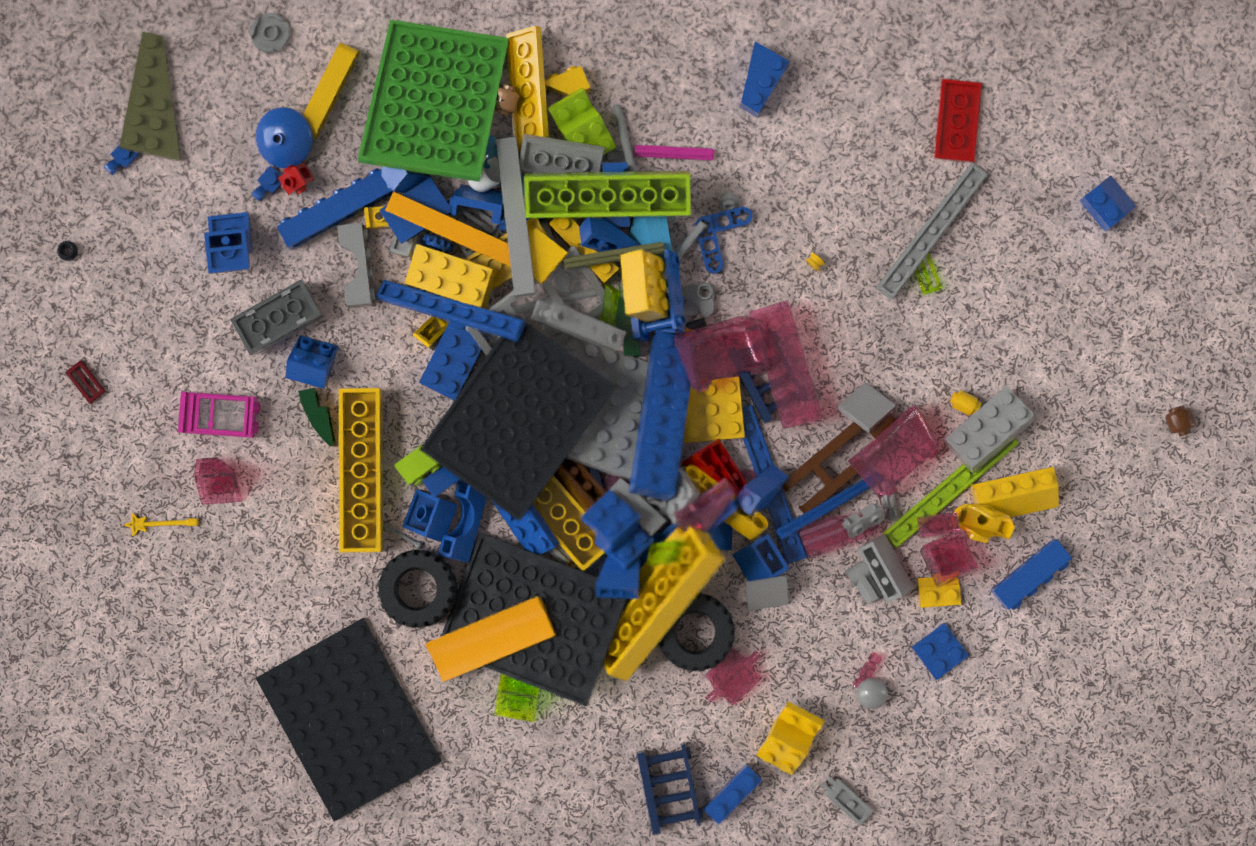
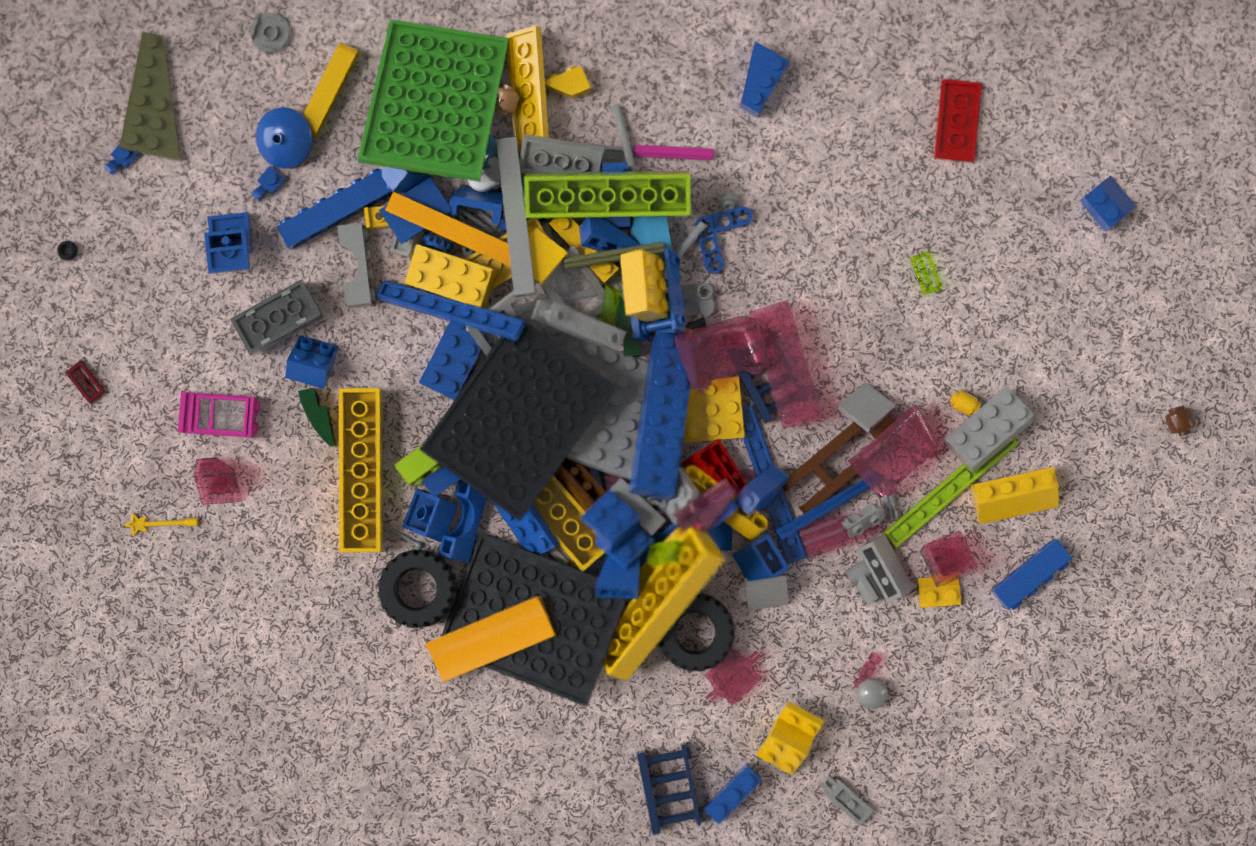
(296, 178): red brick -> none
(348, 719): black plate -> none
(431, 331): yellow slope -> none
(516, 699): clear neon green slope -> none
(580, 121): lime bracket -> none
(814, 261): yellow bush -> none
(931, 231): light grey tile -> none
(938, 524): clear pink torso -> none
(940, 651): blue plate -> none
(998, 523): yellow piece -> none

